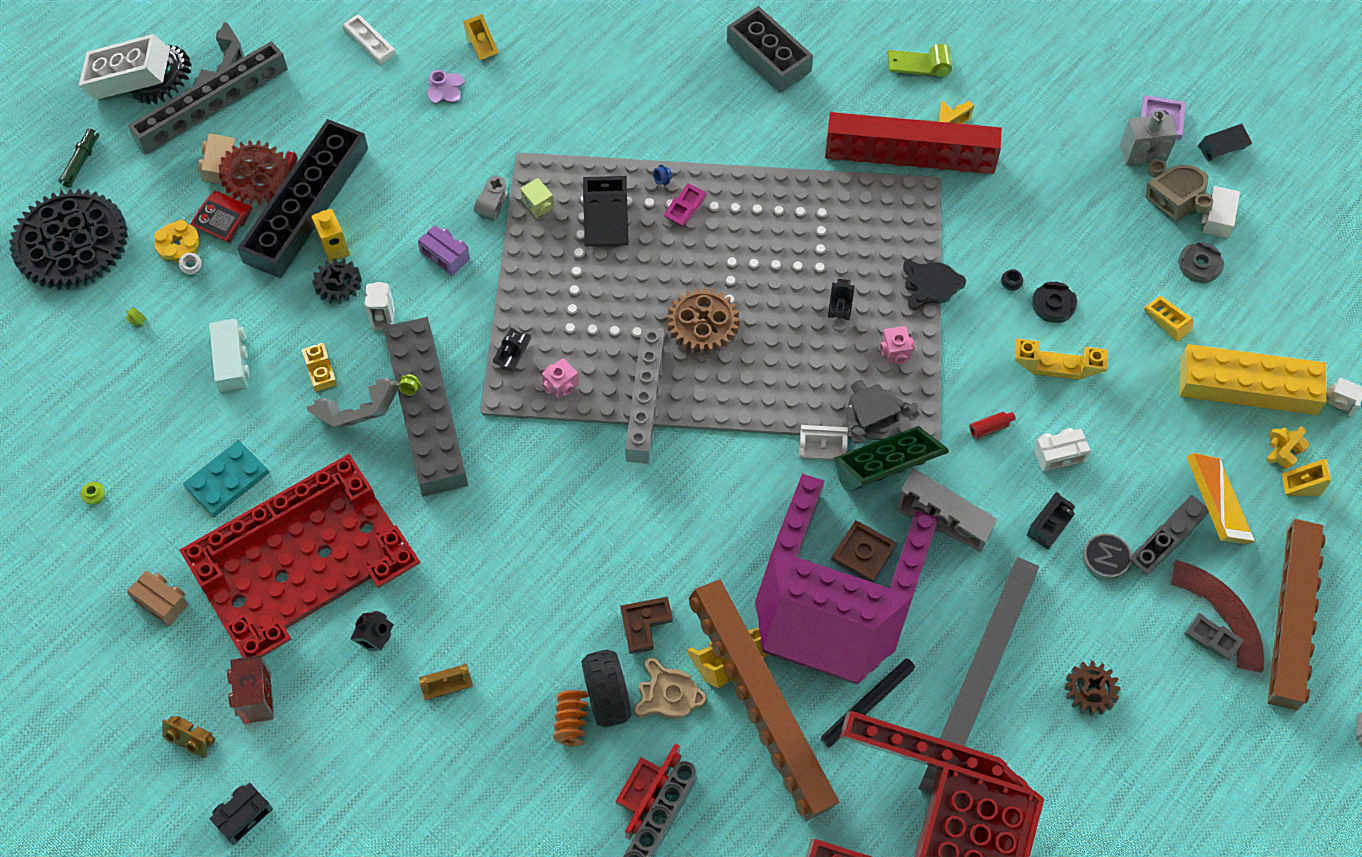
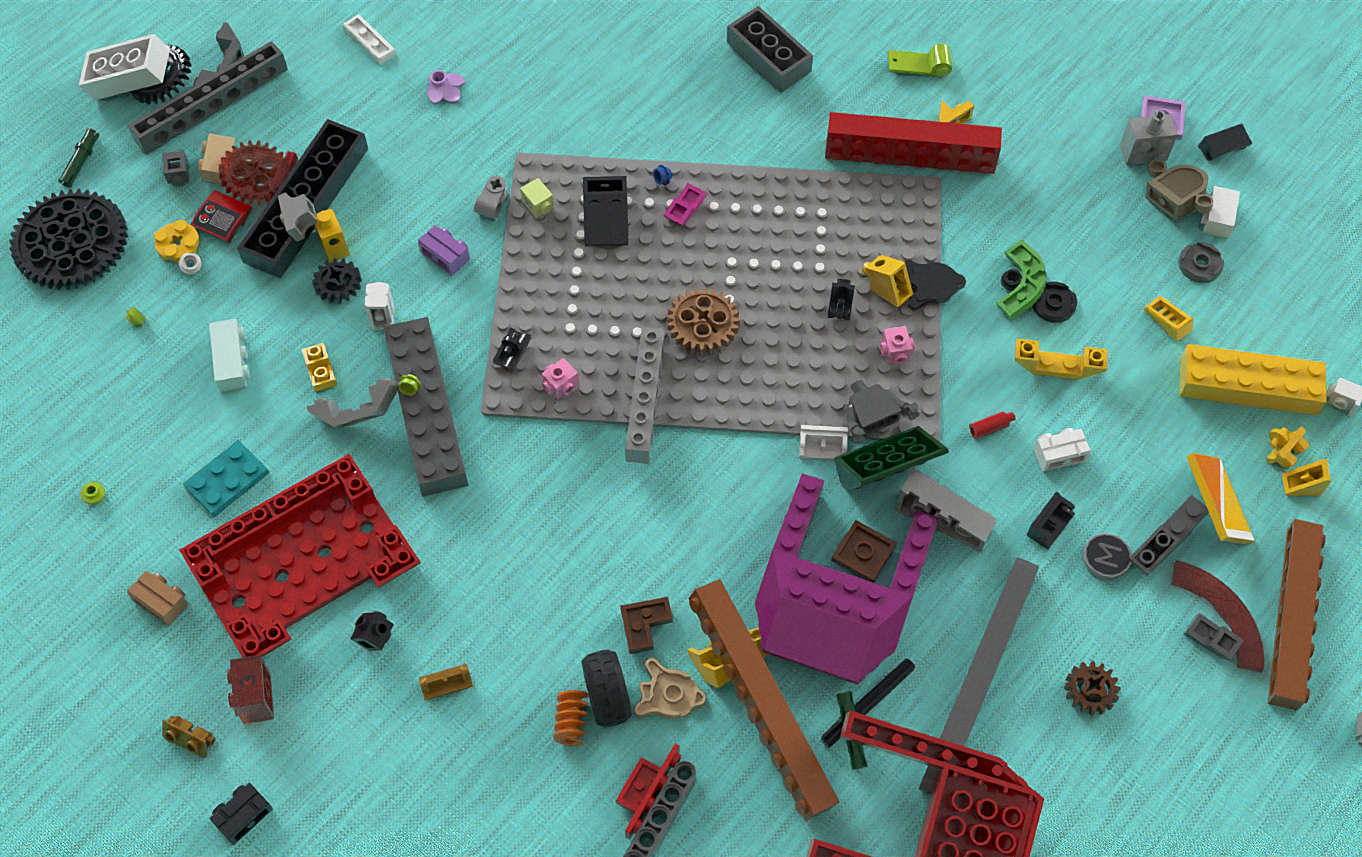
(175, 172): none -> dark grey brick
(297, 215): none -> light grey brick
(480, 37): yellow slope -> none
(855, 750): none -> dark green pin
(889, 279): none -> yellow torso
(1032, 282): none -> bright green plate

